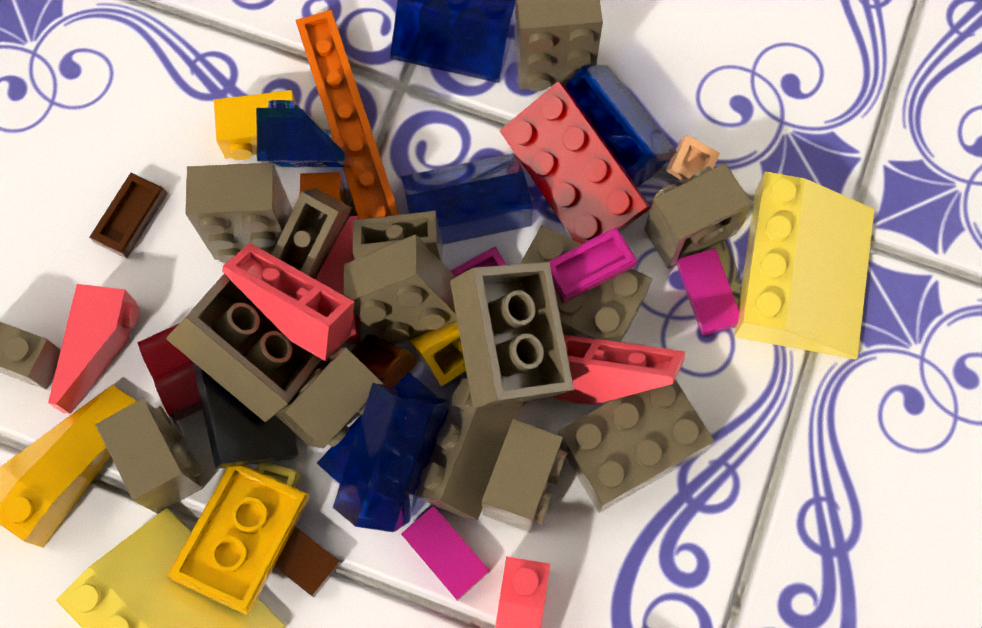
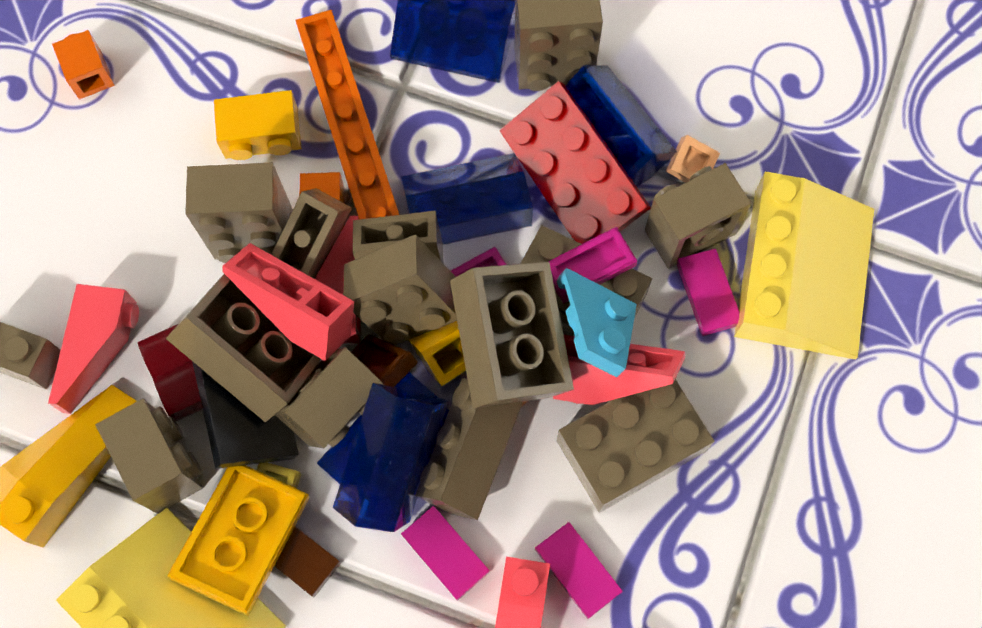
(83, 64): none -> orange brick
(128, 215): reddish brown tile -> none
(295, 139): clear blue slope -> none
(521, 476): dark tan brick -> none
(578, 570): none -> dark pink tile
(599, 321): none -> medium azure wing

